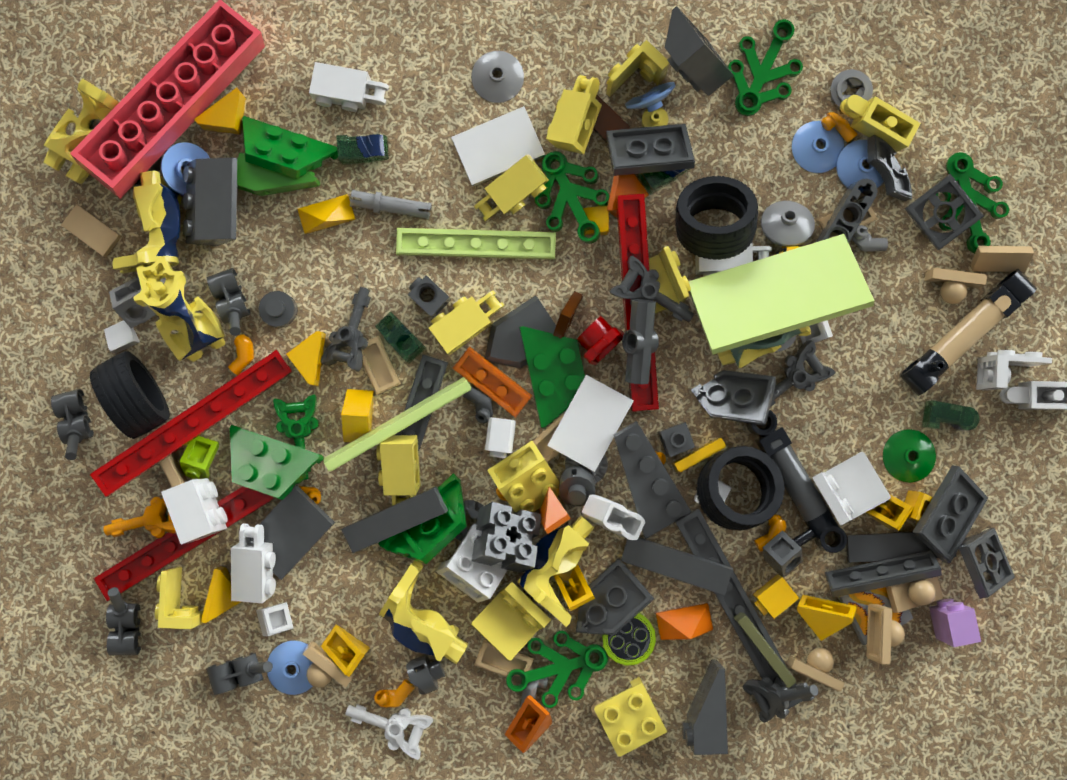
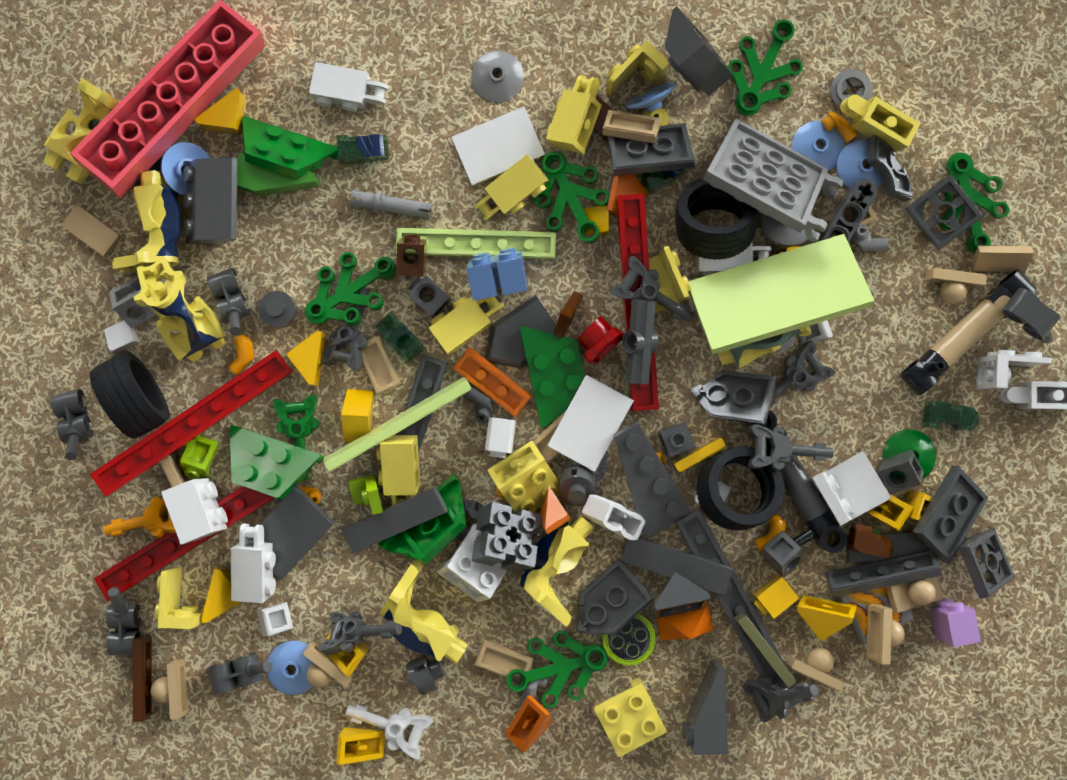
(142, 677): none -> reddish brown tile
(172, 689): none -> tan tile
(326, 214): yellow slope -> none
(347, 291): none -> green plant
(354, 631): none -> dark grey piece
(359, 745): none -> yellow slope
(365, 491): none -> lime bracket
(394, 698): light orange arm -> none
(411, 267): none -> reddish brown brick
(497, 271): none -> medium blue piece
(510, 621): light yellow bracket -> none
(574, 588): yellow slope -> none
(631, 126): none -> tan tile
(680, 597): none -> dark grey slope
(771, 178): none -> light grey plate
(781, 448): none -> dark grey piece
(868, 541): none -> reddish brown rock
(906, 463): none -> dark grey brick
(1038, 317): none -> dark grey beam

